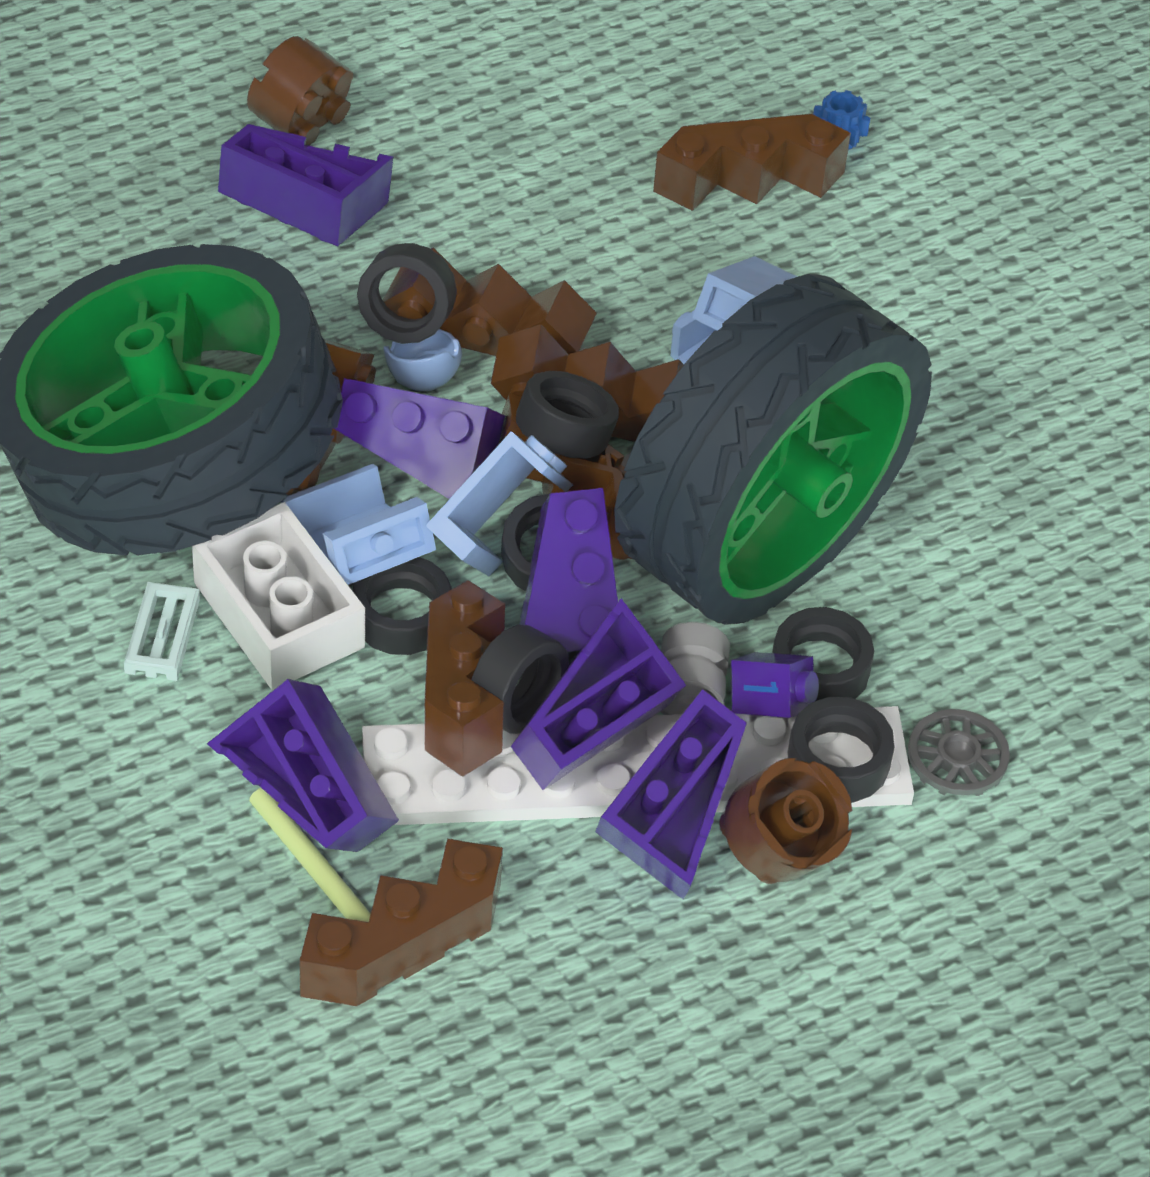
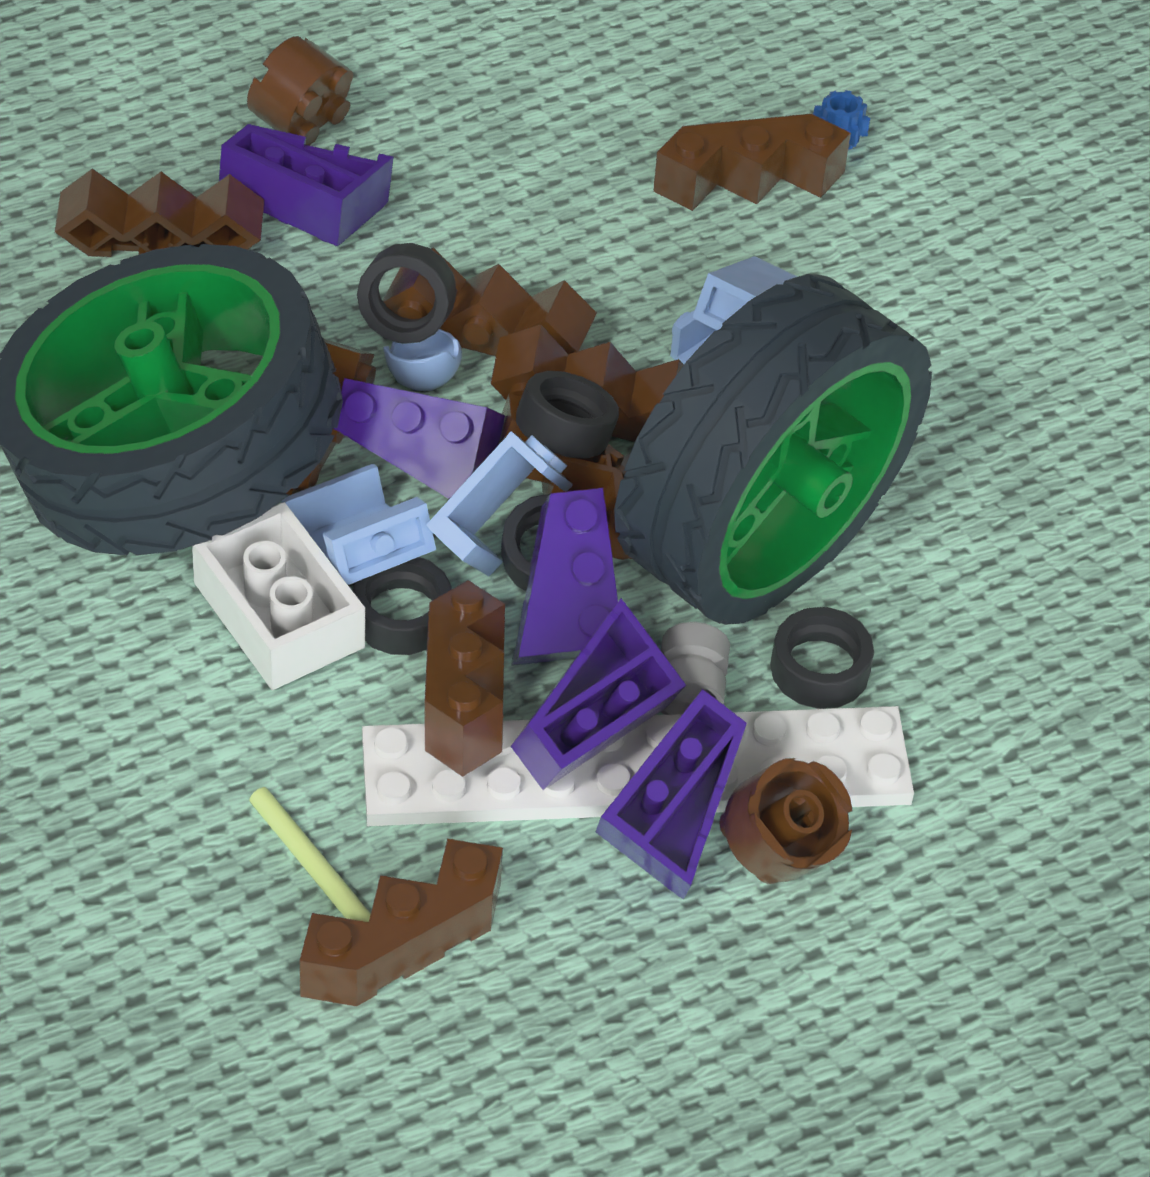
(155, 664): light aqua tile -> none
(156, 215): none -> reddish brown brick
(309, 765): dark purple wedge -> none
(505, 660): black tyre -> none
(773, 684): dark purple brick -> none
(855, 719): black tyre -> none
(958, 752): flat silver wheel -> none

